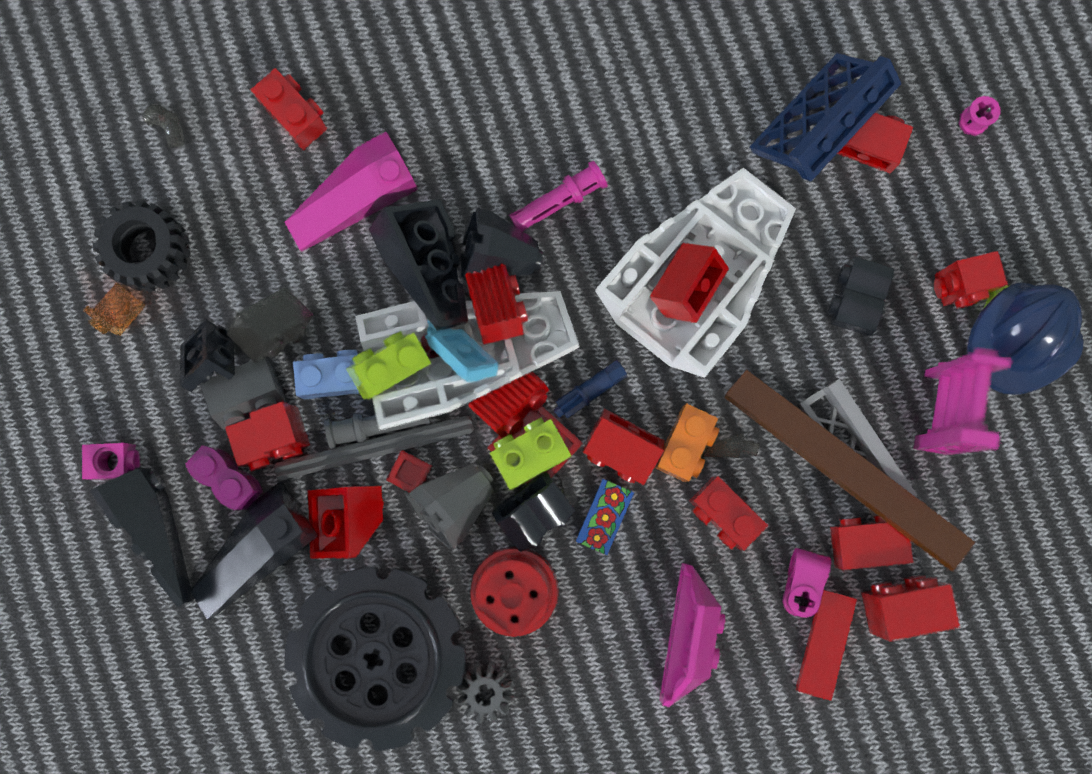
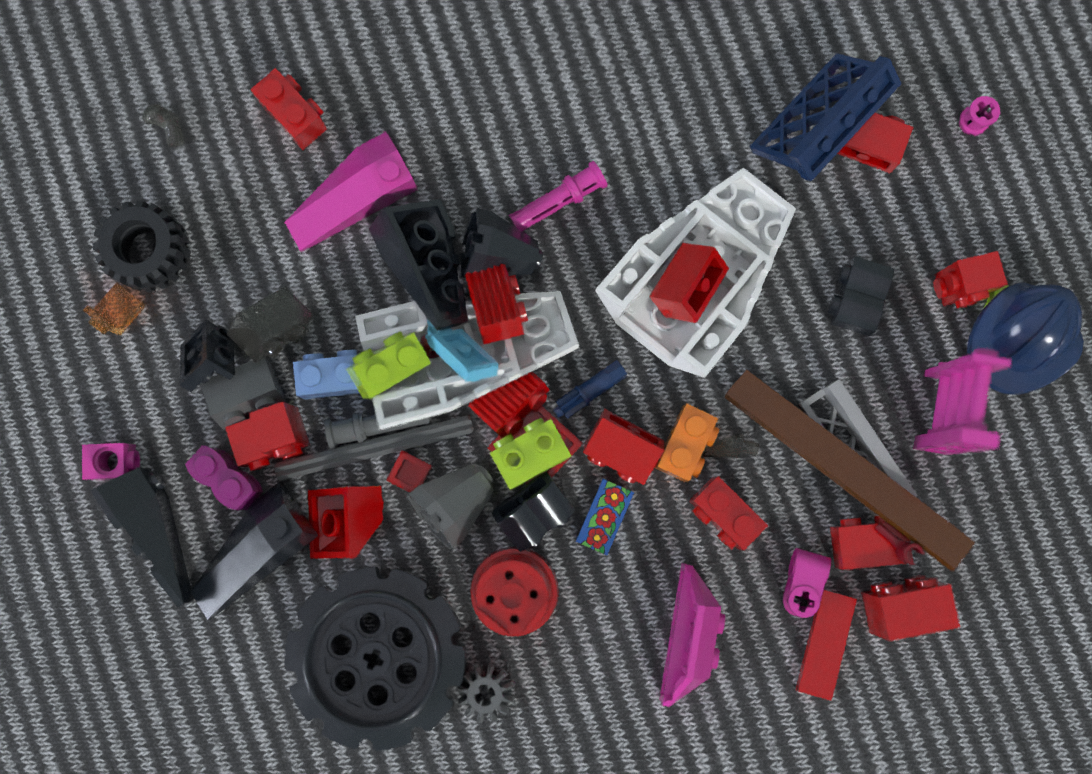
(901, 546): none -> dark red hand

